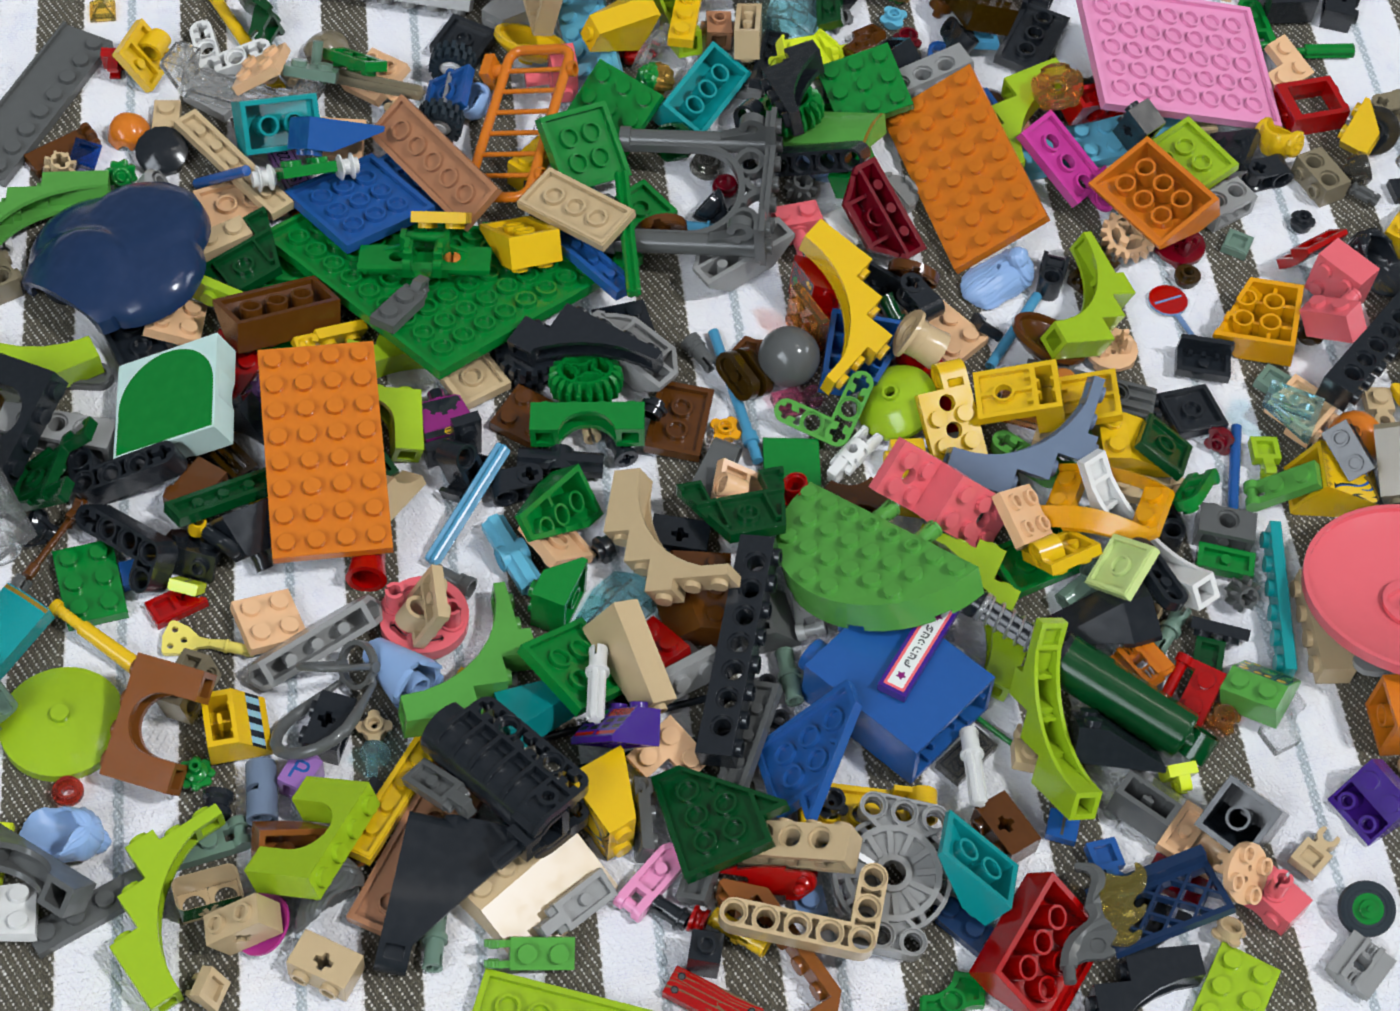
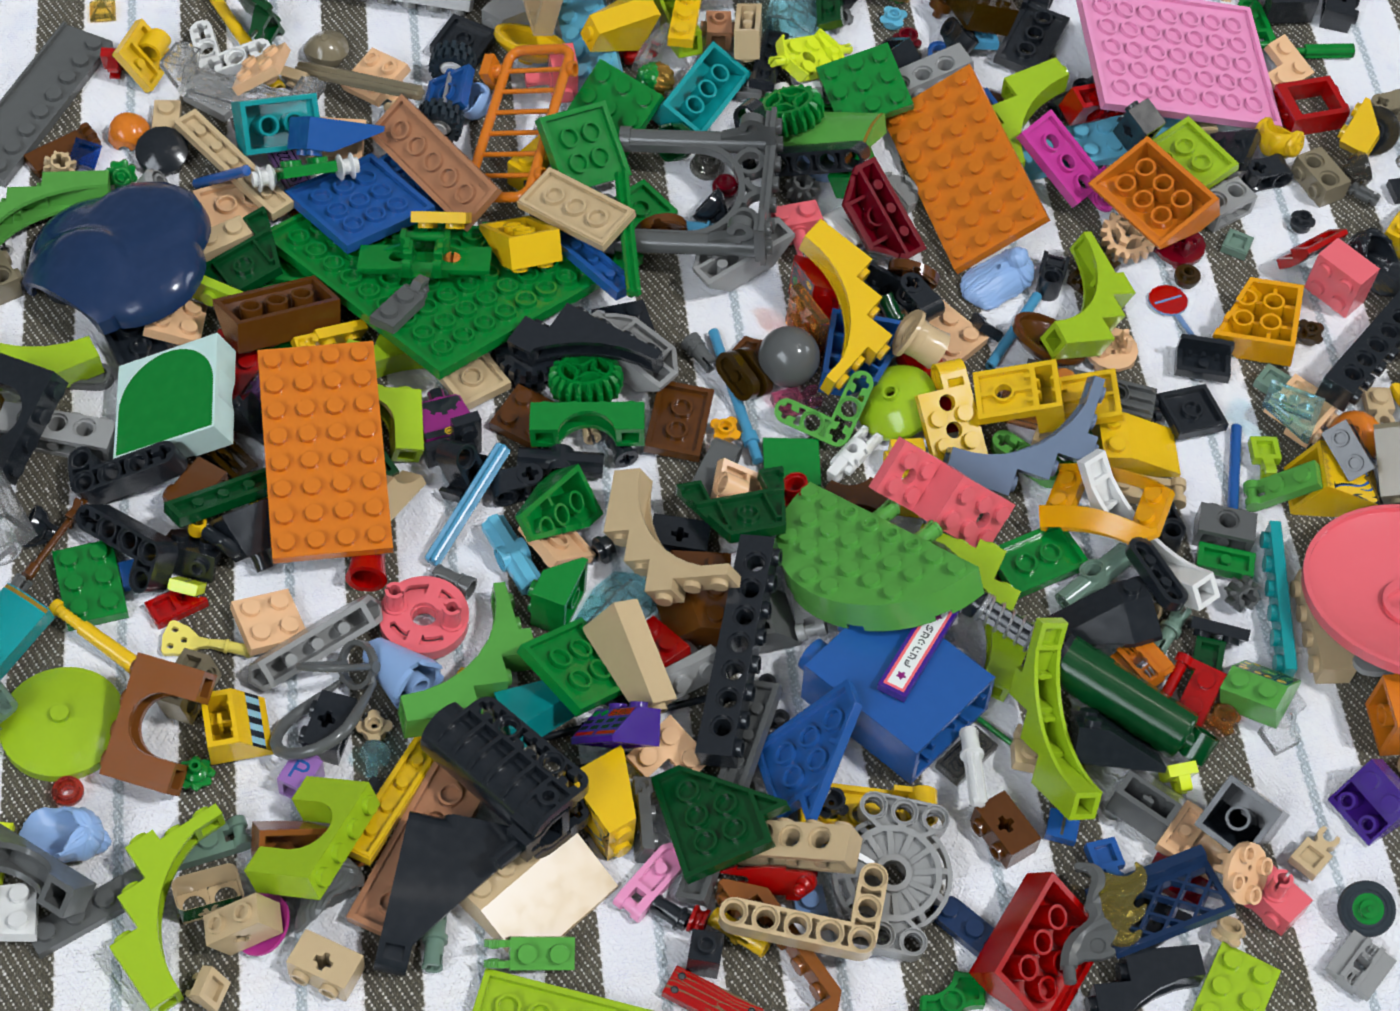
(40, 481): dark green wing -> none
(221, 796): black wheel -> none
(261, 790): sand blue pin -> none
(316, 70): sand green plate -> none
(355, 61): green plate -> none
(425, 607): tan plate -> none
(439, 788): dark grey hinge -> none
(577, 904): light grey hinge -> none
(597, 673): white axle -> none
(654, 408): black plate -> none
(789, 81): black arch -> none
(789, 676): sand green pin -> none
(864, 39): reddish brown tile -> none
(977, 870): teal slope -> none
(1022, 515): light nougat plate -> none
(1061, 98): clear orange plate -> none
(1061, 552): yellow plate -> none
(1122, 567): yellowish green plate -> none
(1163, 446): dark green tile -> none
(1195, 490): green plate -> none
(1219, 440): dark red plate -> none
(1334, 318): coral brick -> none

